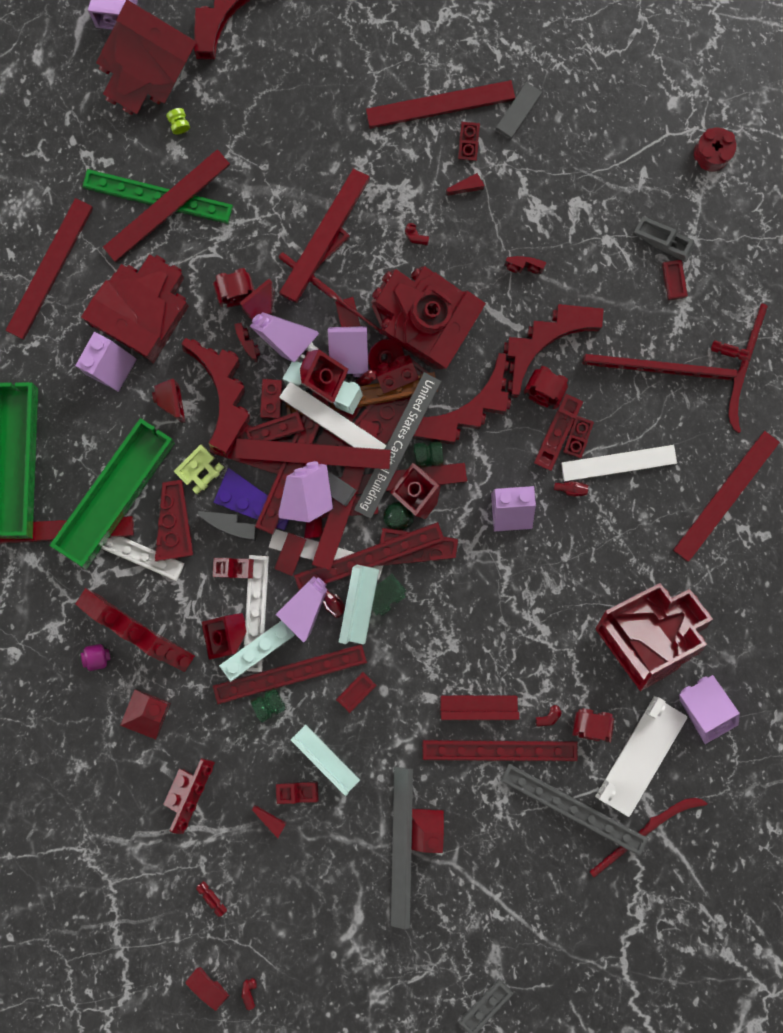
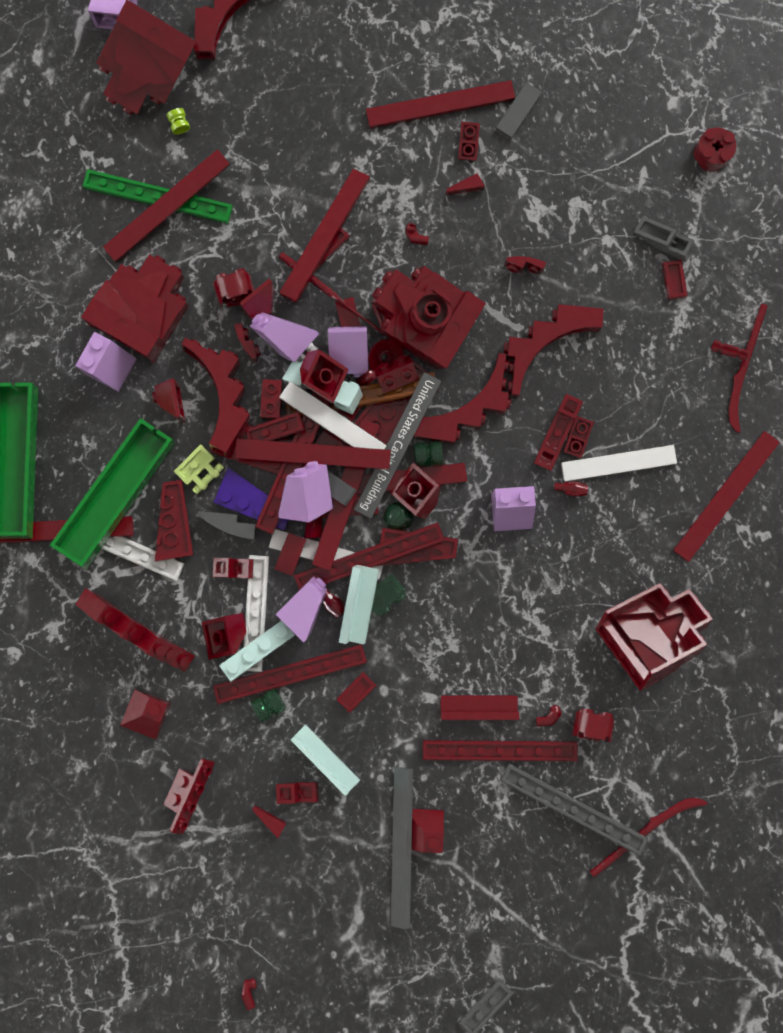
(49, 269): dark red tile -> none
(95, 657): magenta head -> none
(208, 991): dark red slope -> none
(211, 899): dark red axle -> none
(546, 387): dark red brick -> none
(641, 756): white bracket -> none
(659, 367): dark red tile -> none
(709, 708): lavender slope -> none

